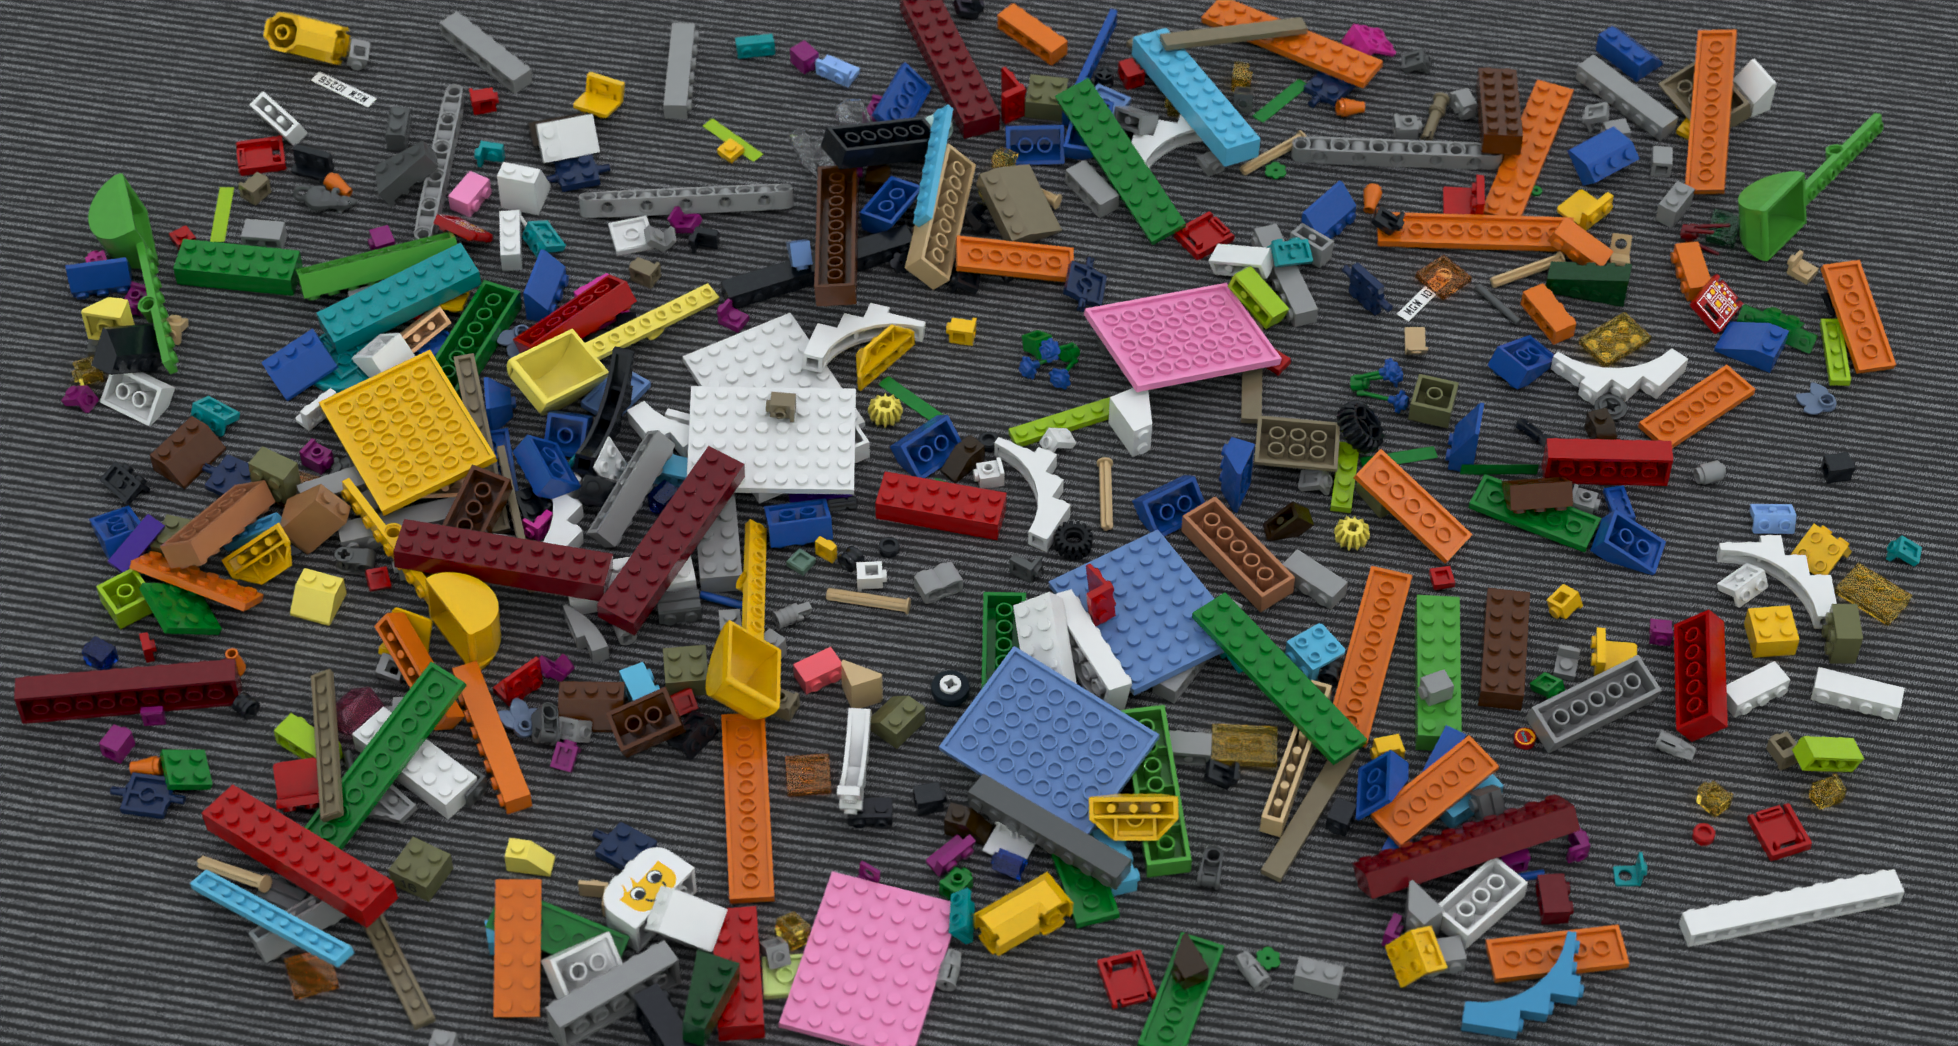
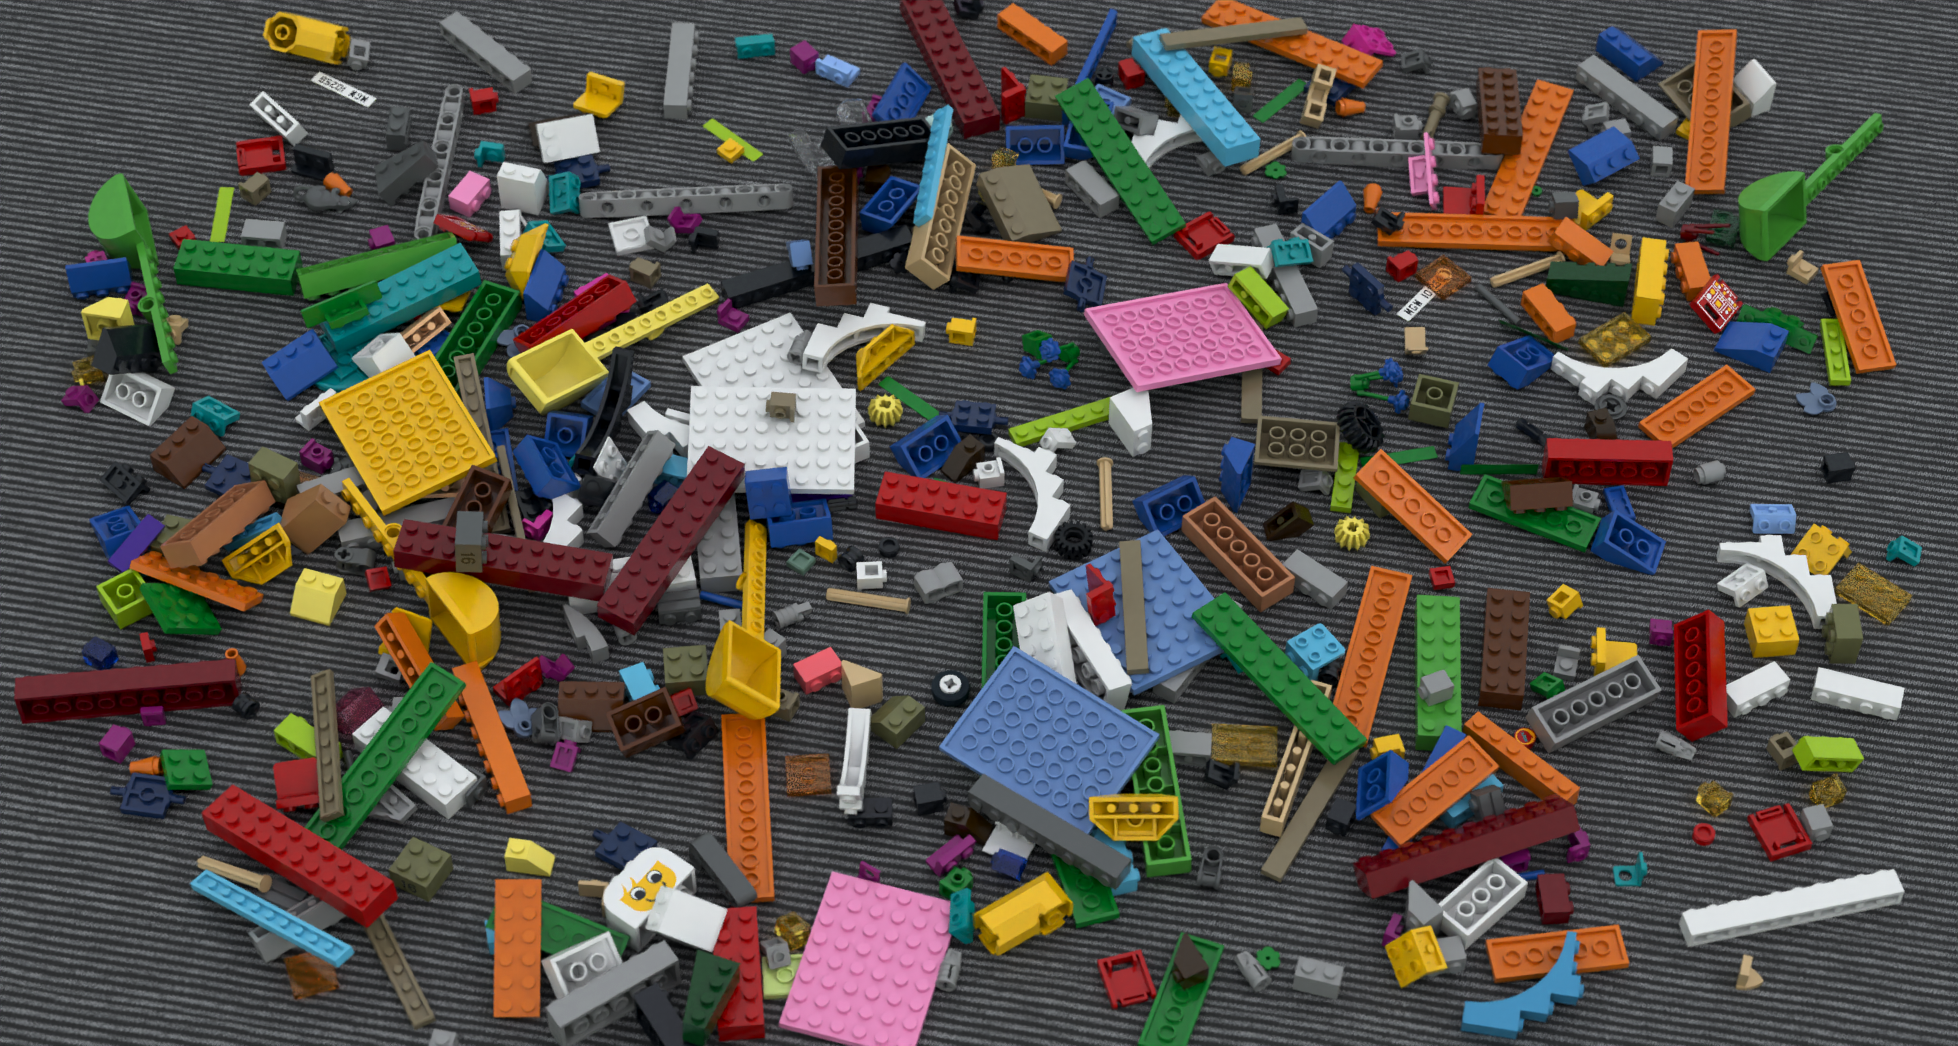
(343, 307): none -> green bracket
(471, 541): none -> dark grey brick
(523, 257): none -> yellow wedge
(564, 193): none -> teal bracket
(652, 301): none -> black bracket
(708, 854): none -> dark grey beam
(768, 493): none -> blue brick
(798, 347): none -> light grey hinge
(974, 417): none -> dark blue plate
(1133, 607): none -> dark tan tile
(1218, 66): none -> yellow brick
(1283, 204): none -> black bracket
(1317, 95): none -> tan arch
(1402, 265): none -> red brick
(1422, 173): none -> bright pink bracket
(1519, 760): none -> orange brick
(1533, 335): none -> green sticker
(1564, 205): none -> dark grey brick
(1650, 281): none -> yellow brick
(1748, 977): none -> tan tile
(1816, 822): none -> light grey brick

